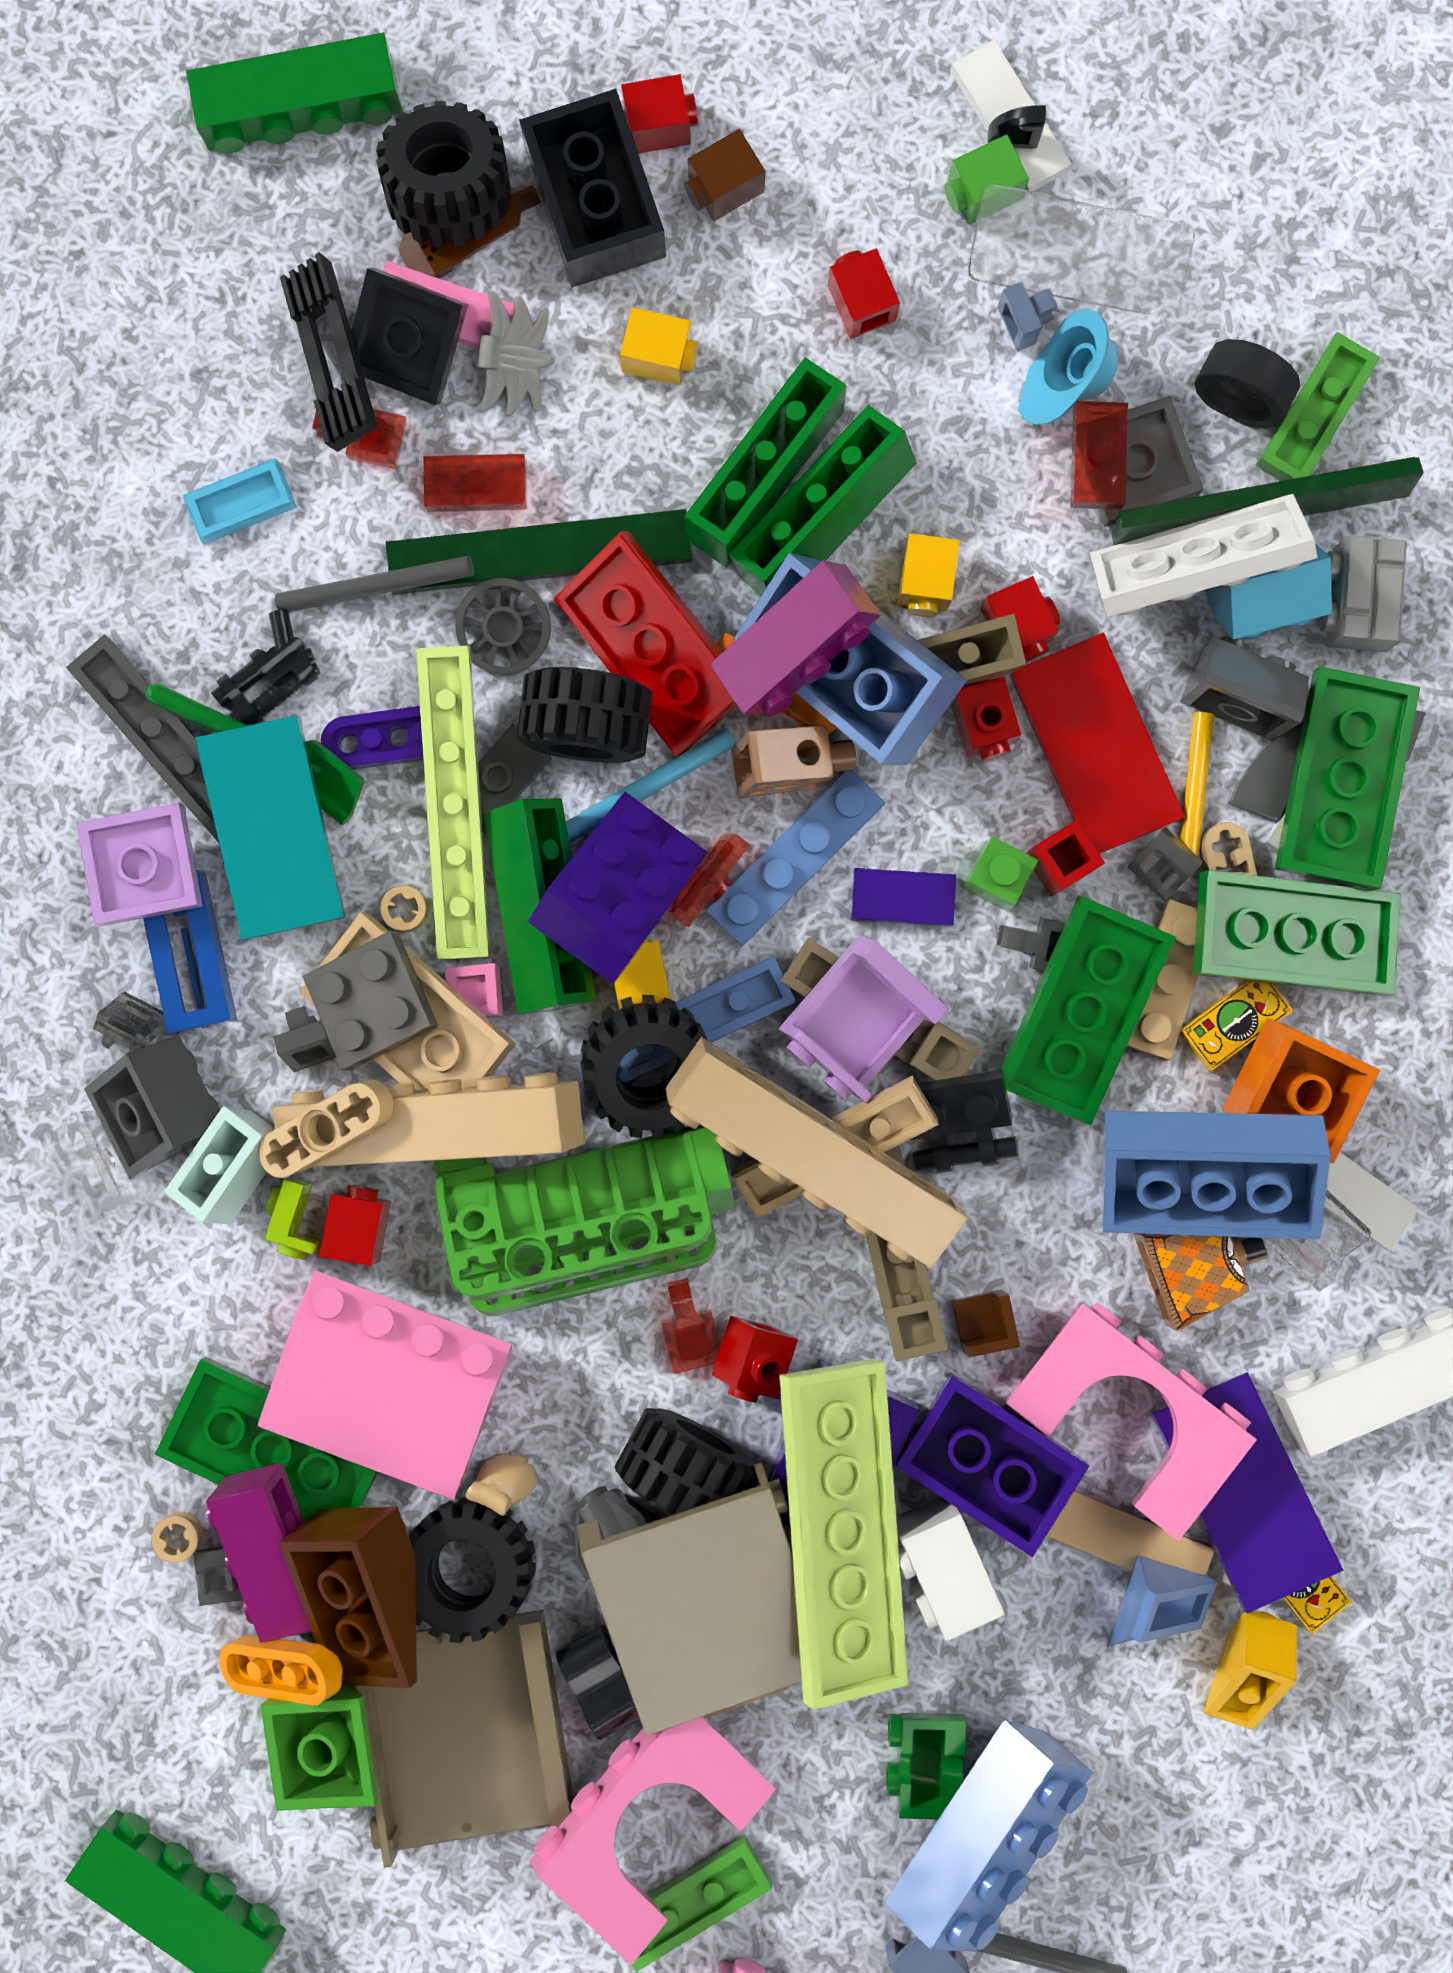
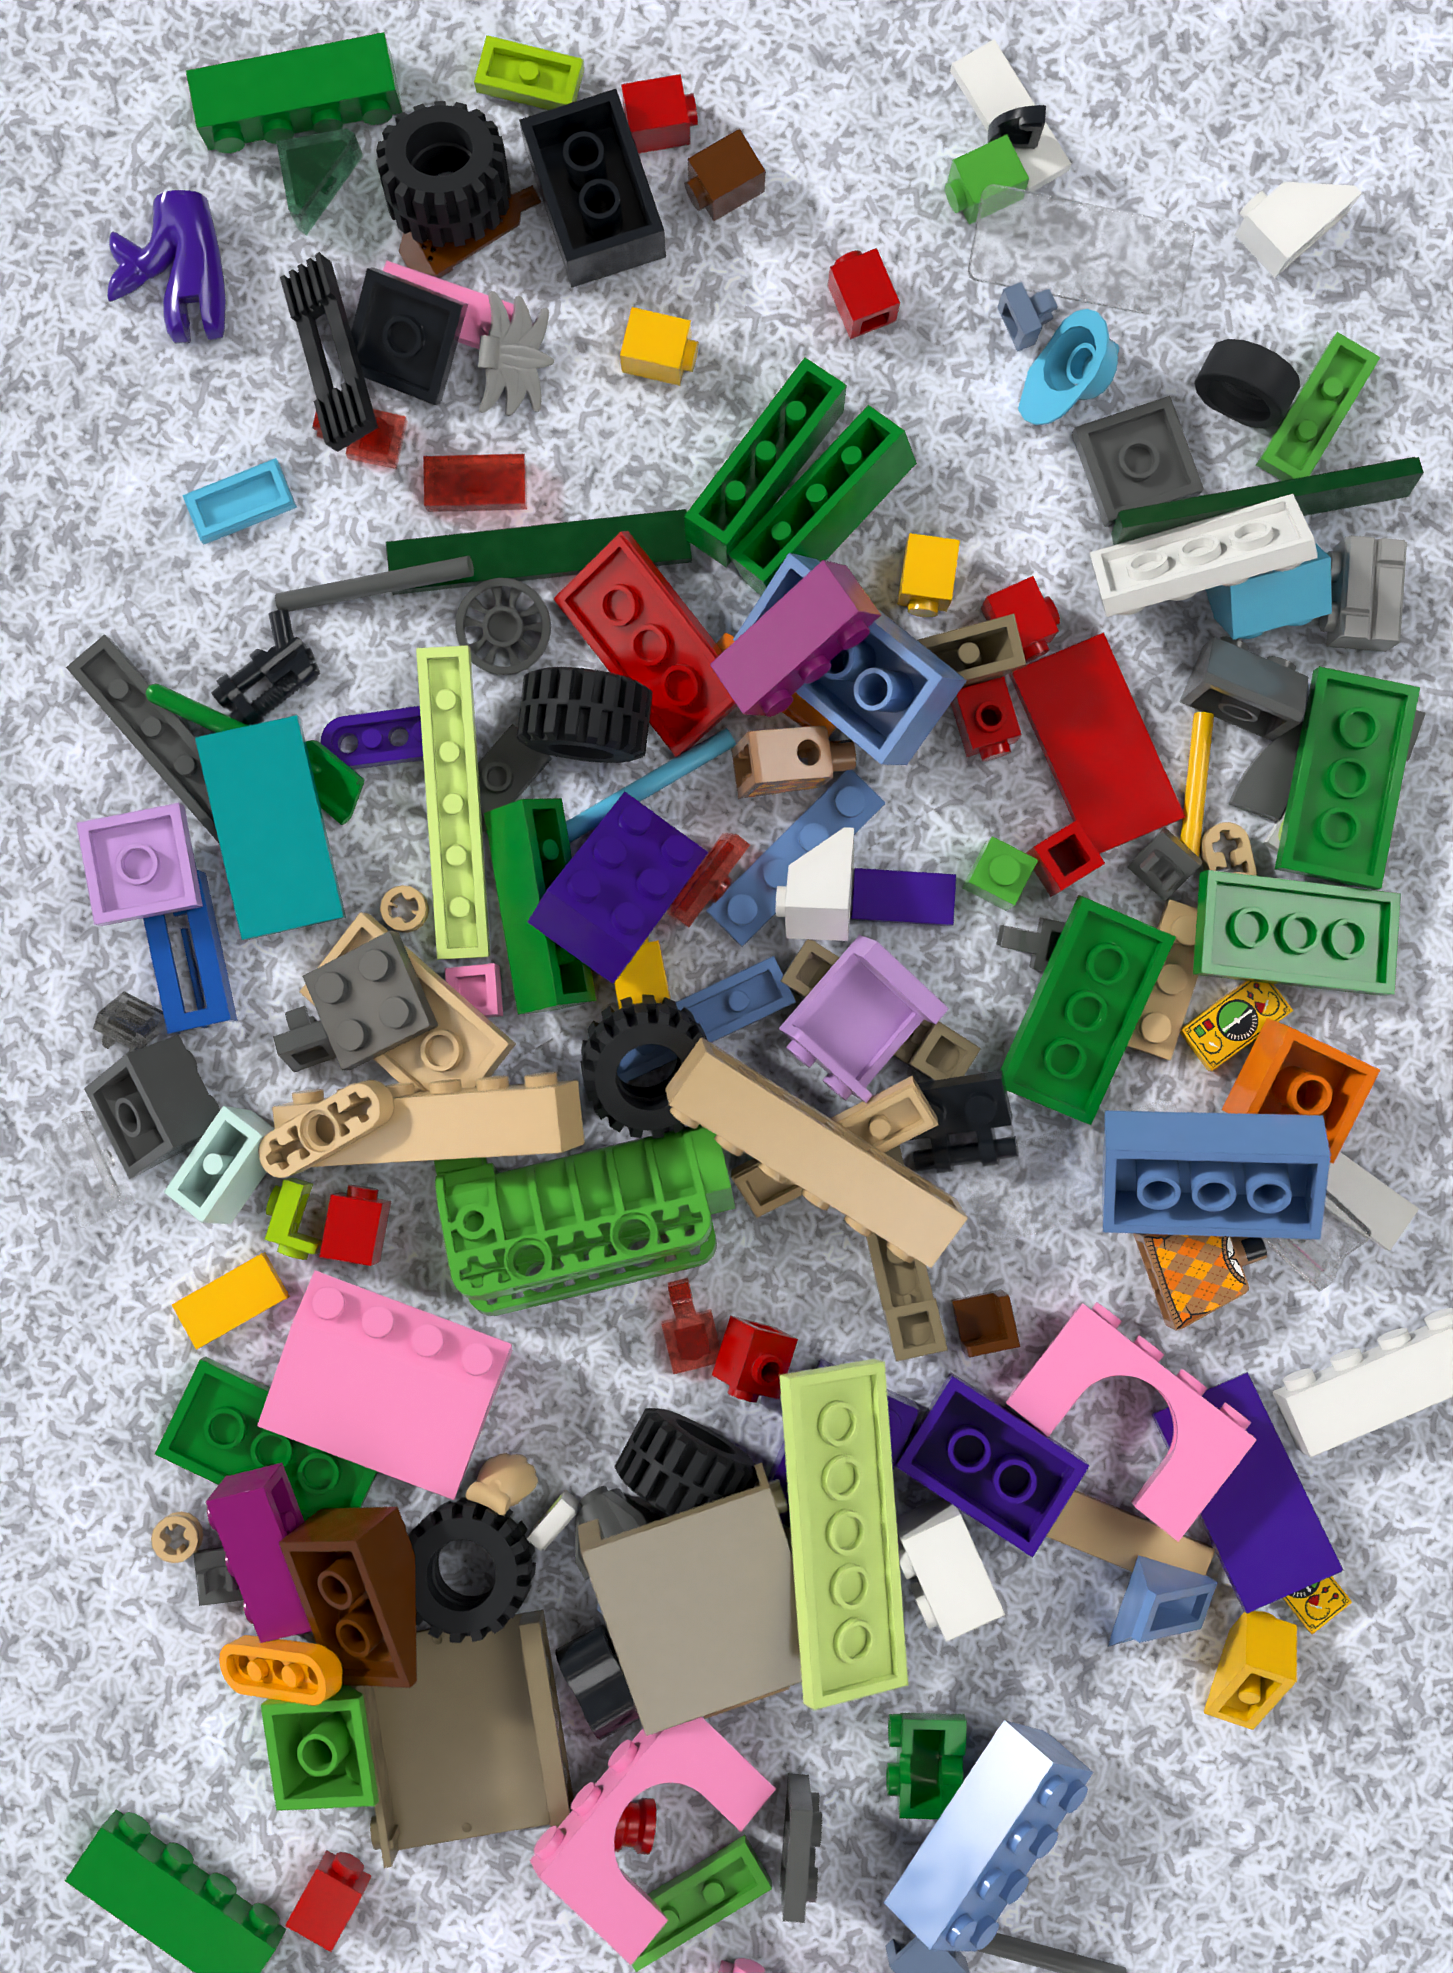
(181, 234): none -> dark purple piece
(230, 1300): none -> yellow tile
(315, 171): none -> clear green slope
(329, 1899): none -> red brick
(528, 74): none -> lime plate
(553, 1521): none -> white tile
(637, 1827): none -> red wheel
(800, 1837): none -> dark grey plate
(819, 891): none -> white slope
(1099, 455): clear red plate -> none
(1292, 220): none -> white slope

